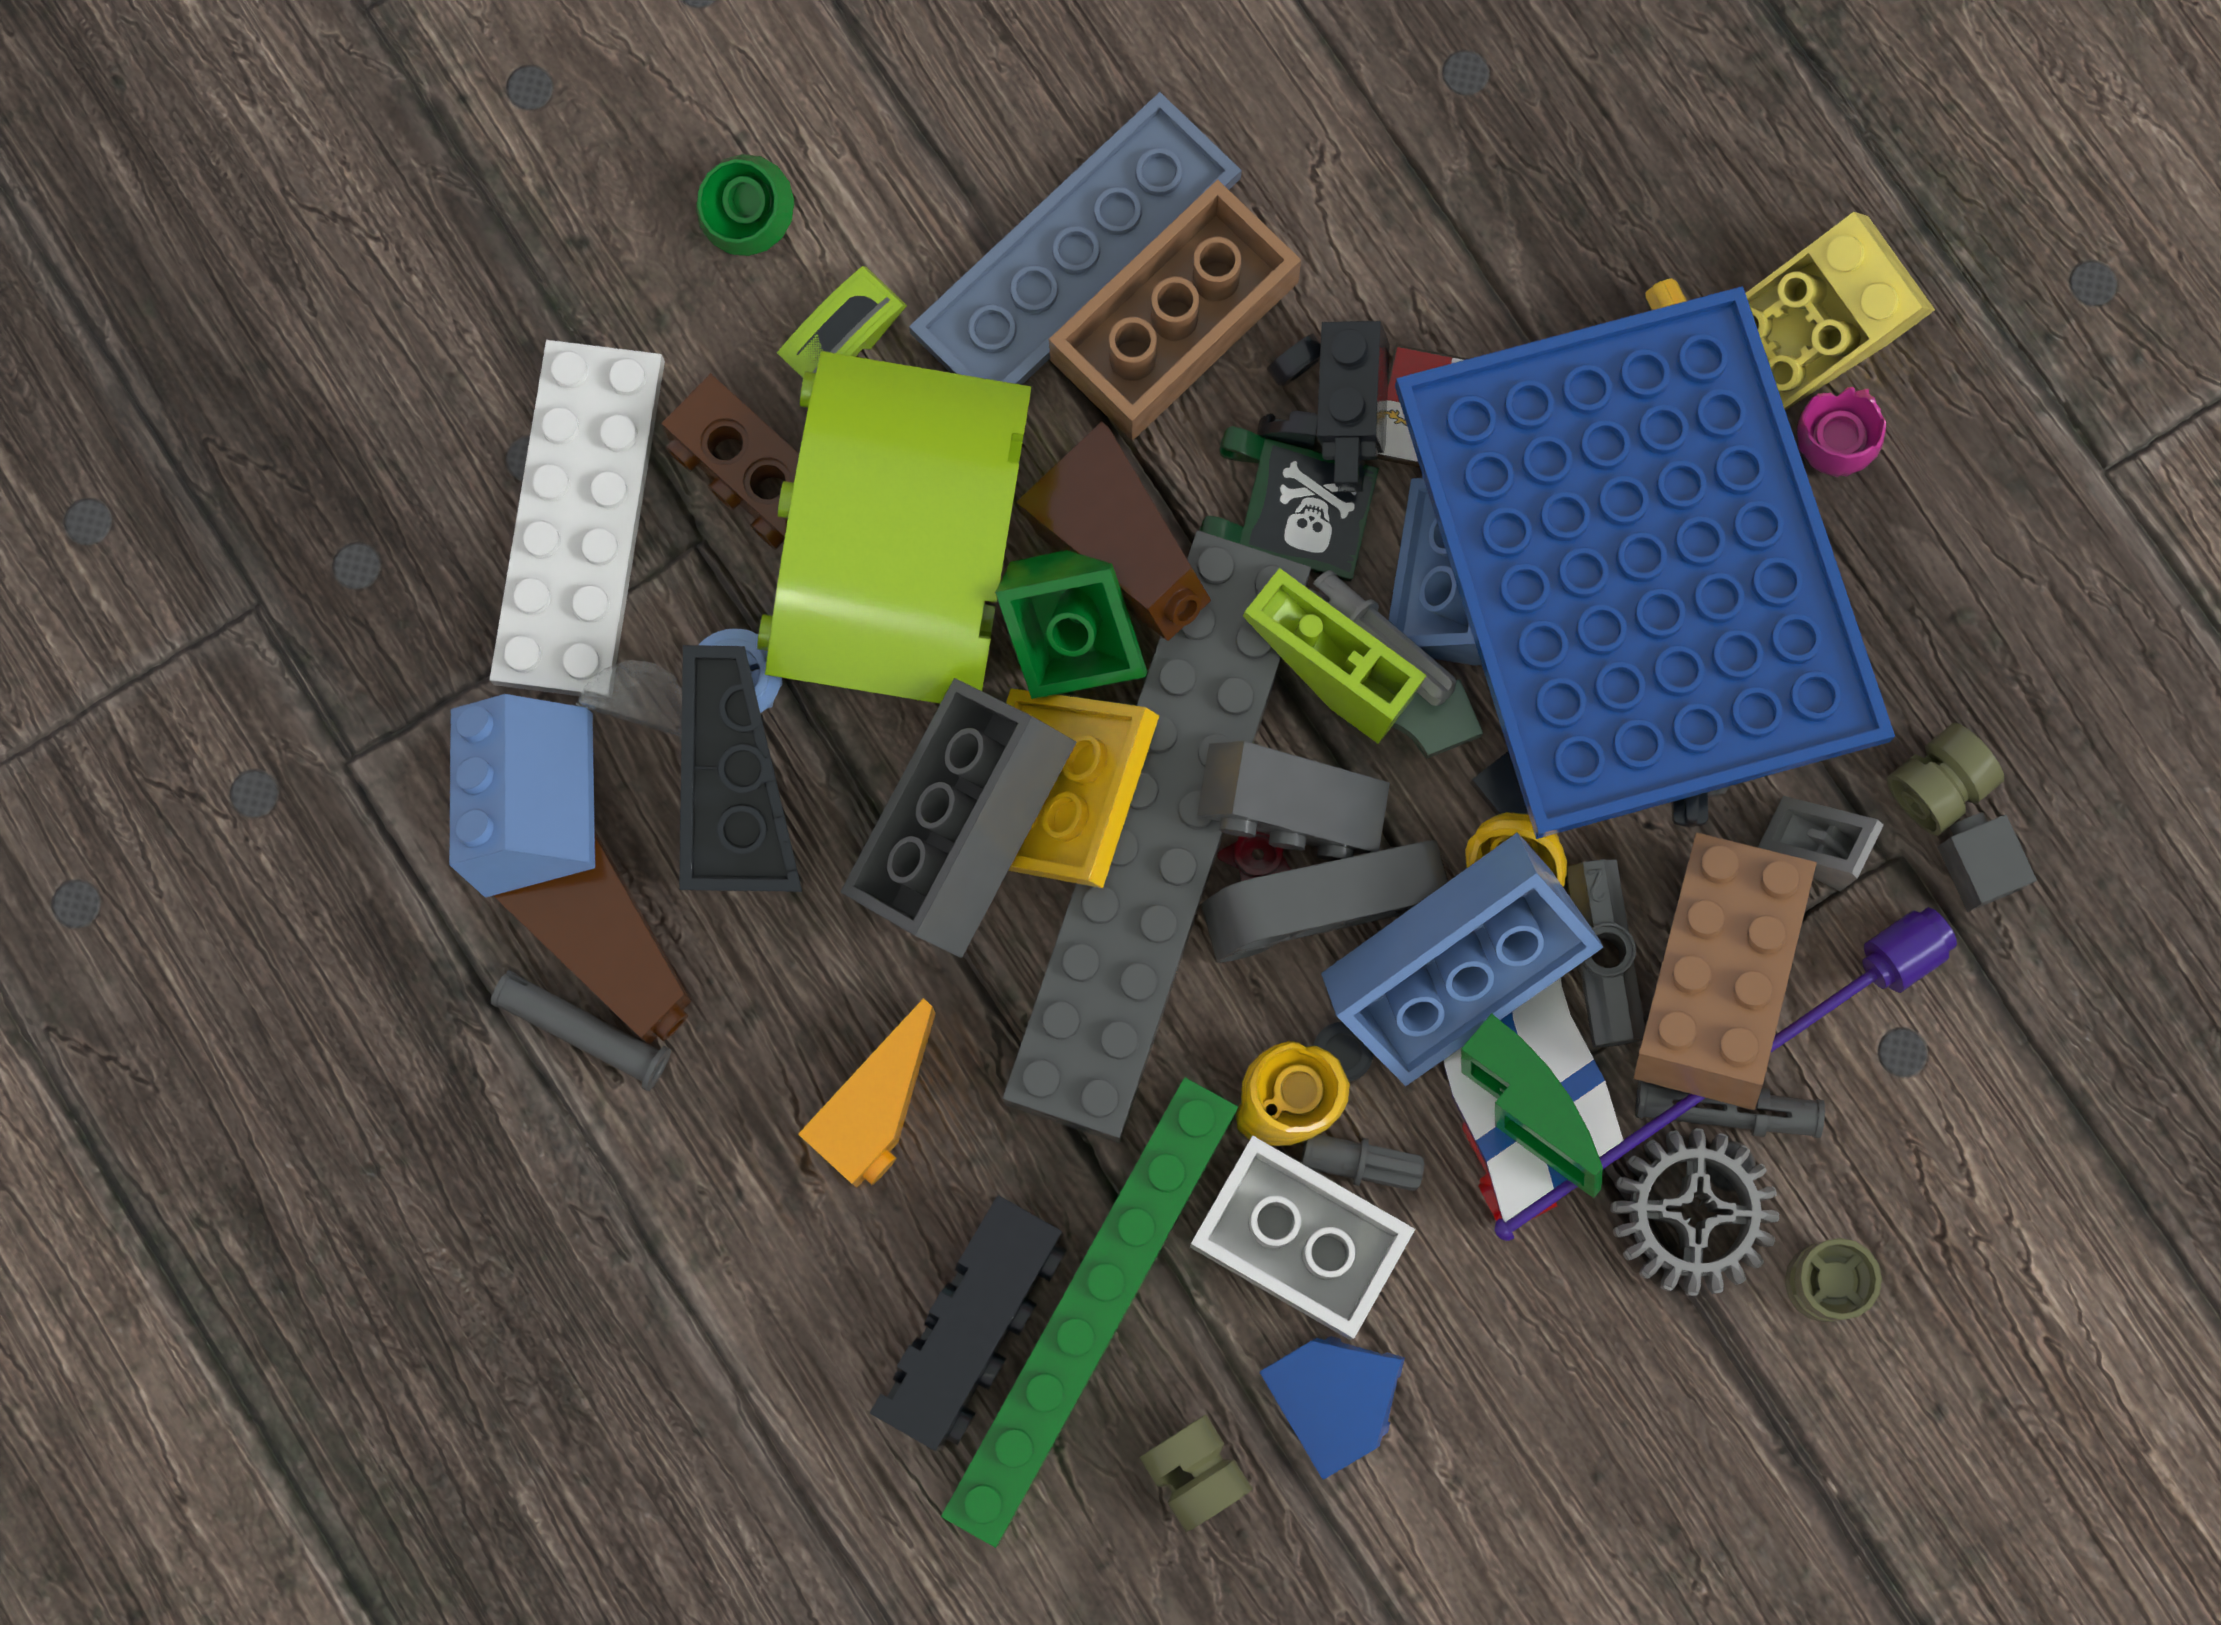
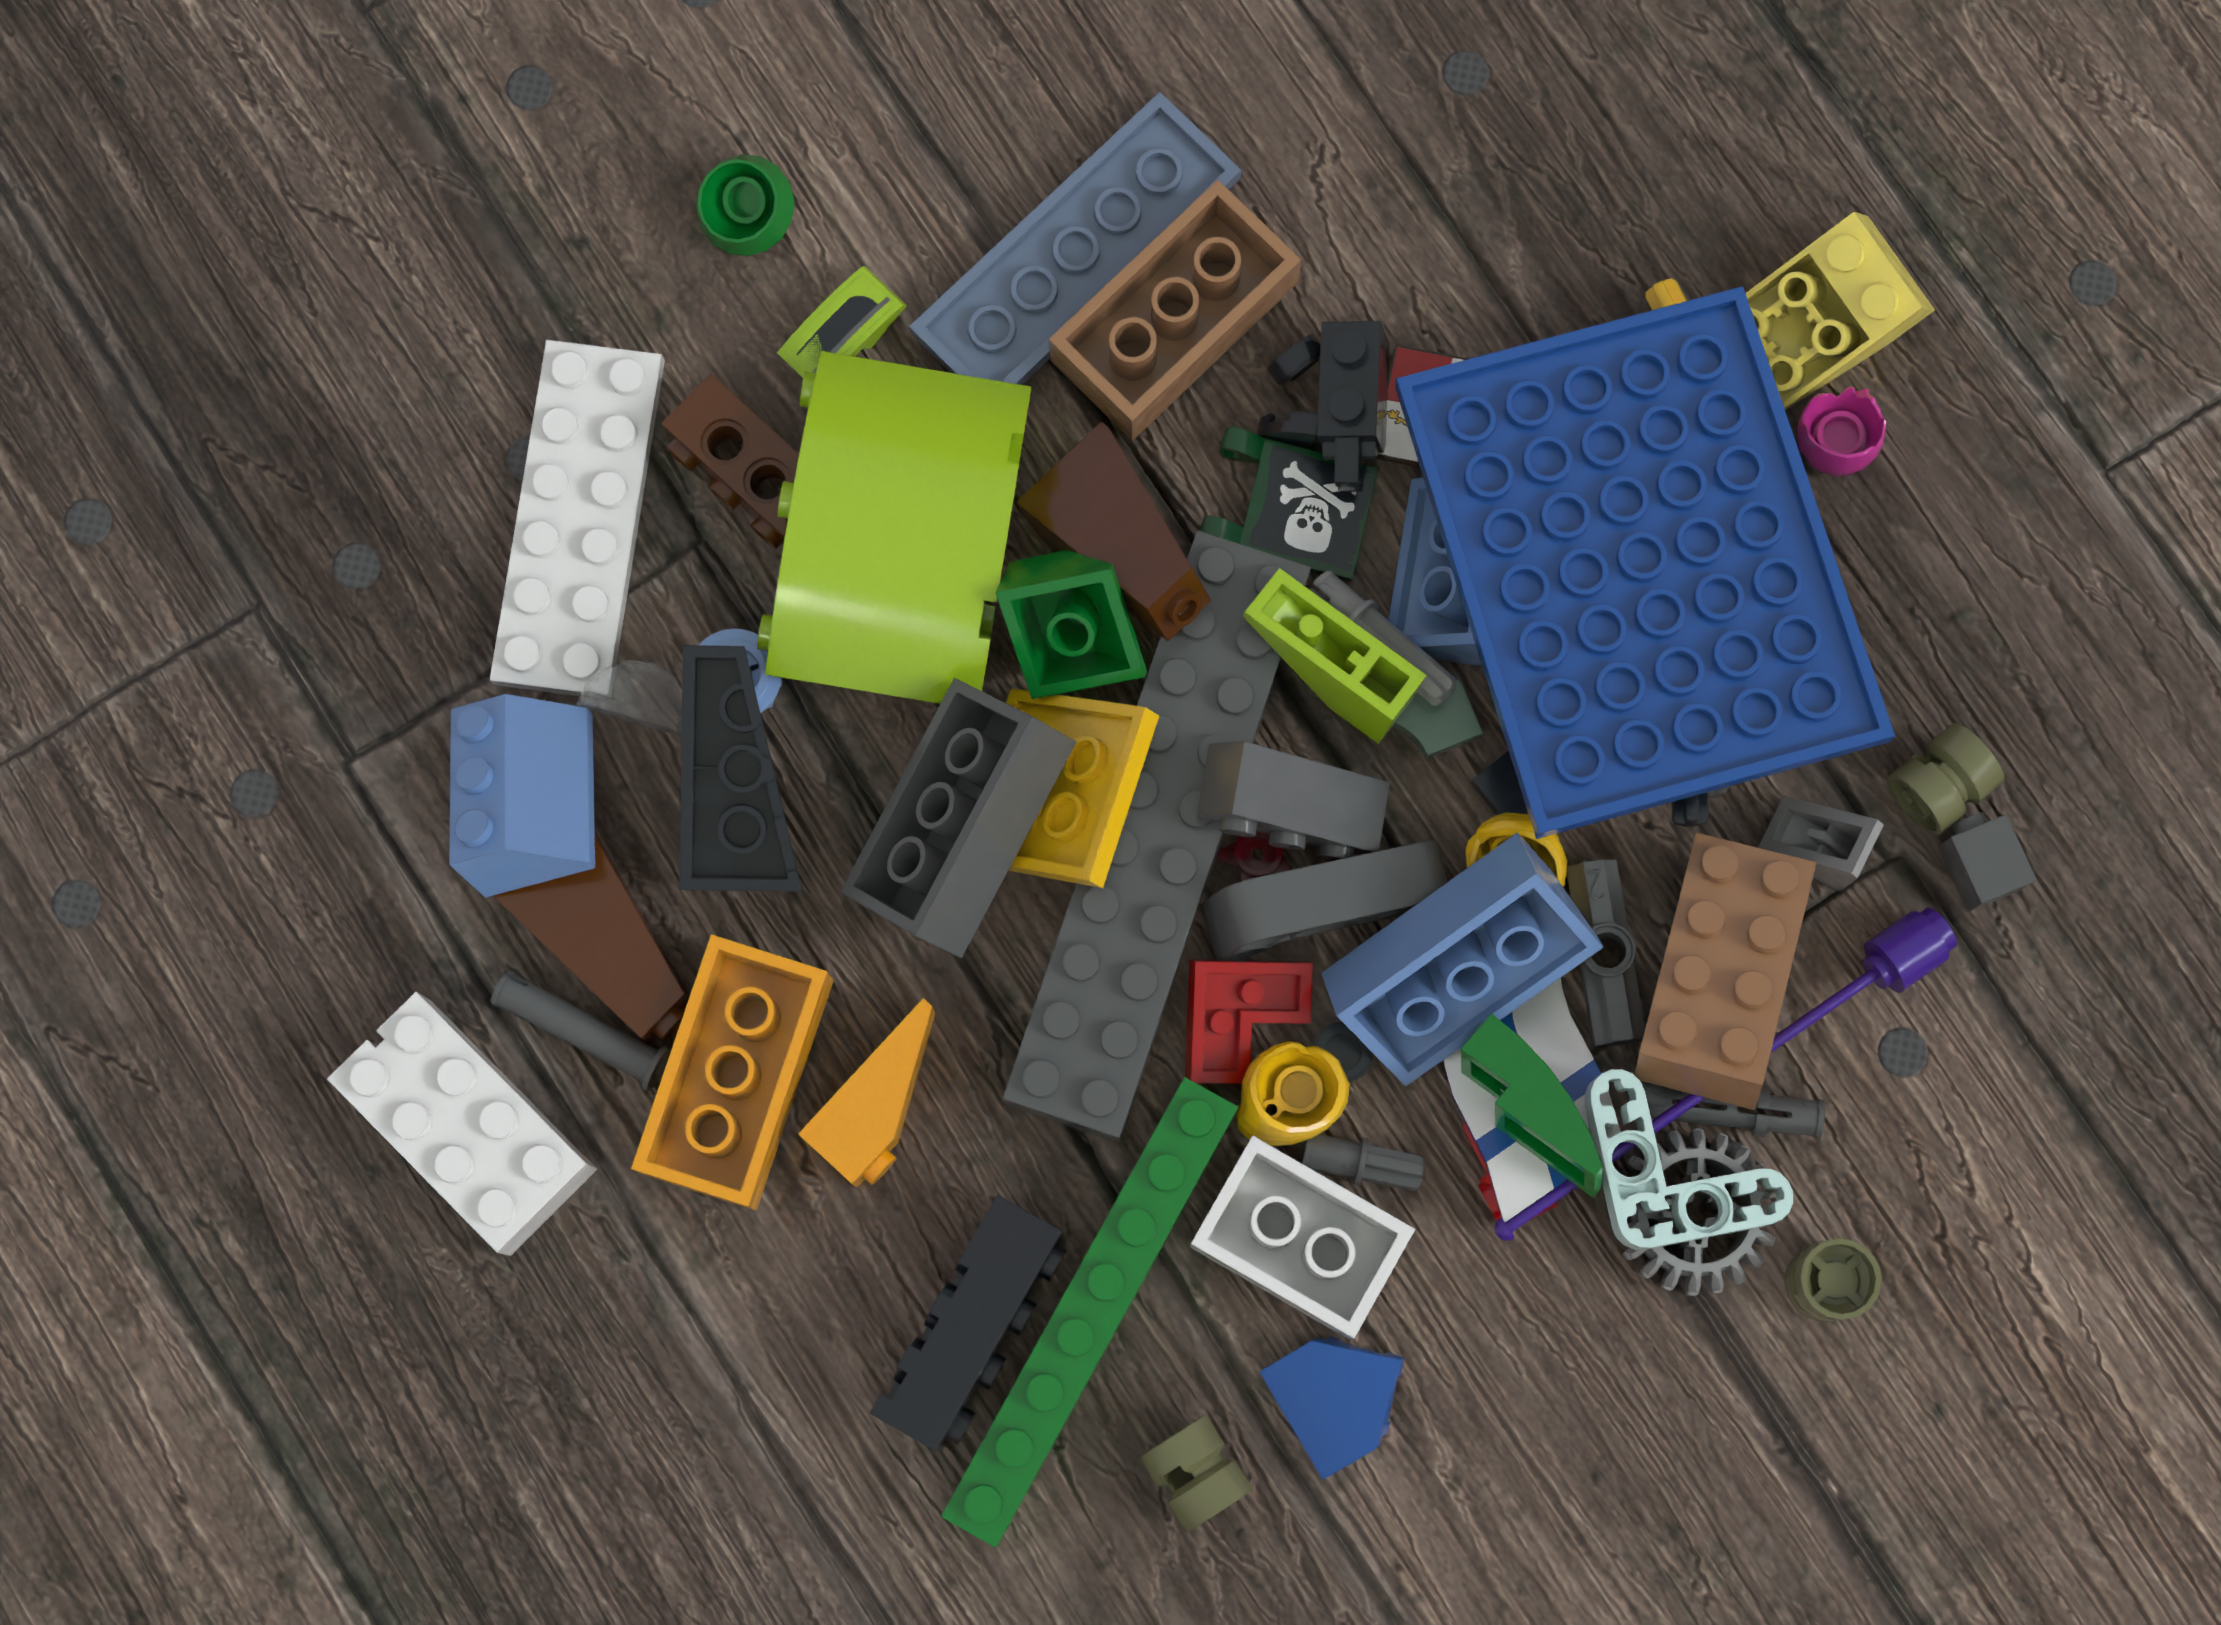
(462, 1124): none -> white piece
(733, 1072): none -> light orange brick
(1225, 1003): none -> red plate
(1649, 1186): none -> light aqua beam

